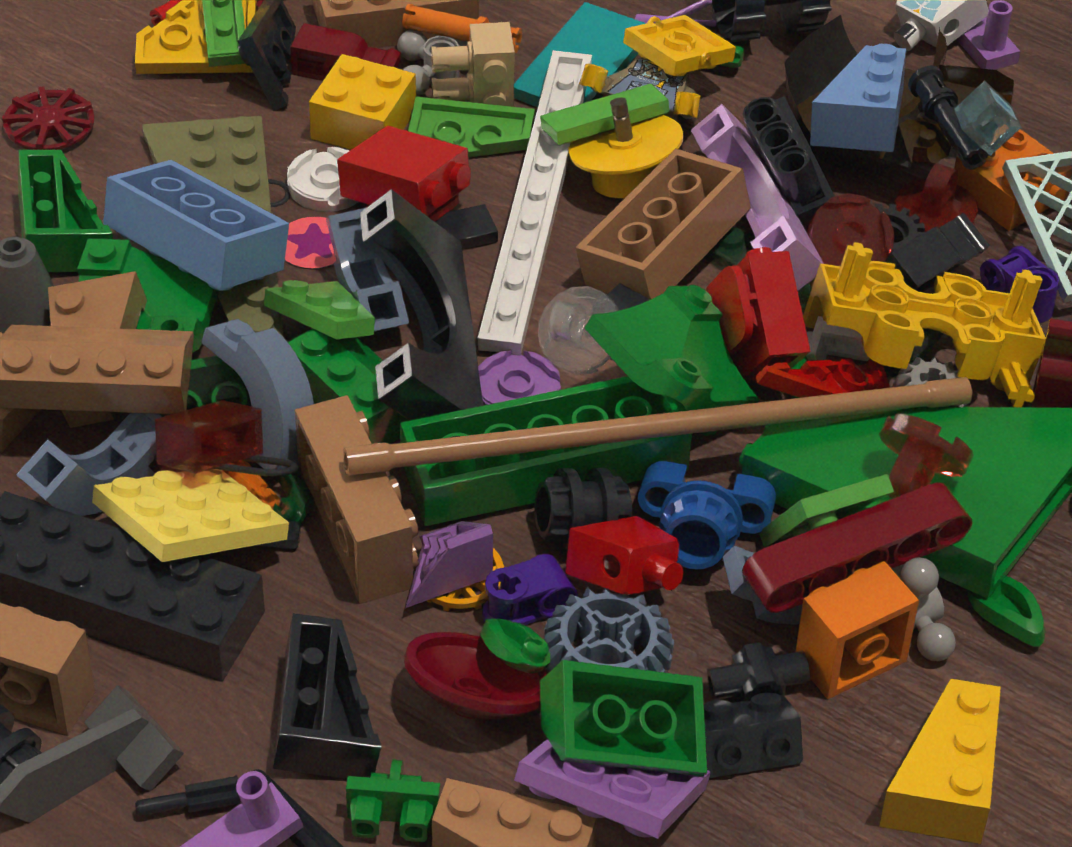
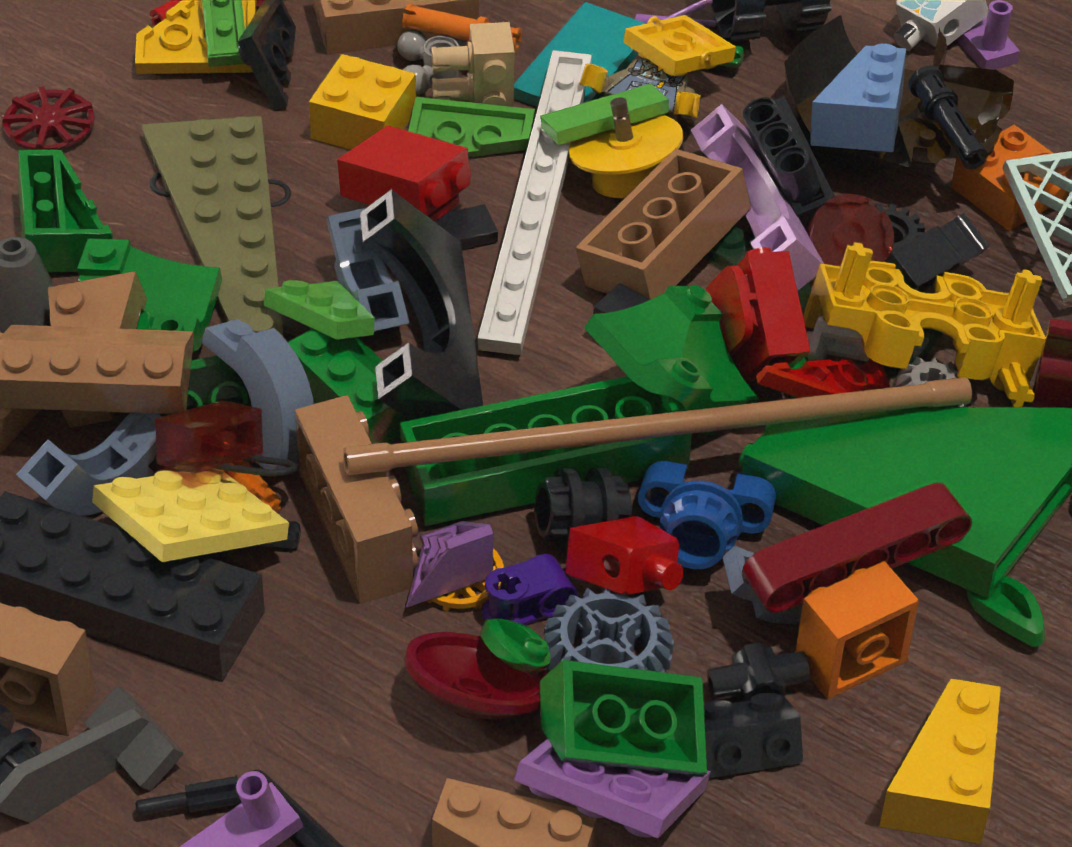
(195, 224): medium blue brick -> none
(298, 499): dark green arm -> none
(309, 243): sticker -> none
(315, 180): white tile -> none
(319, 48): dark red piece -> none
(321, 706): black wedge -> none
(391, 799): green hips -> none
(516, 376): medium lavender tile -> none
(563, 330): clear tile -> none
(824, 509): bright green wing -> none
(921, 453): clear red tile -> none
(934, 640): light grey piece -> none
(937, 198): clear red tile -> none
(987, 118): clear light blue brick -> none
(1000, 275): dark purple piece -> none

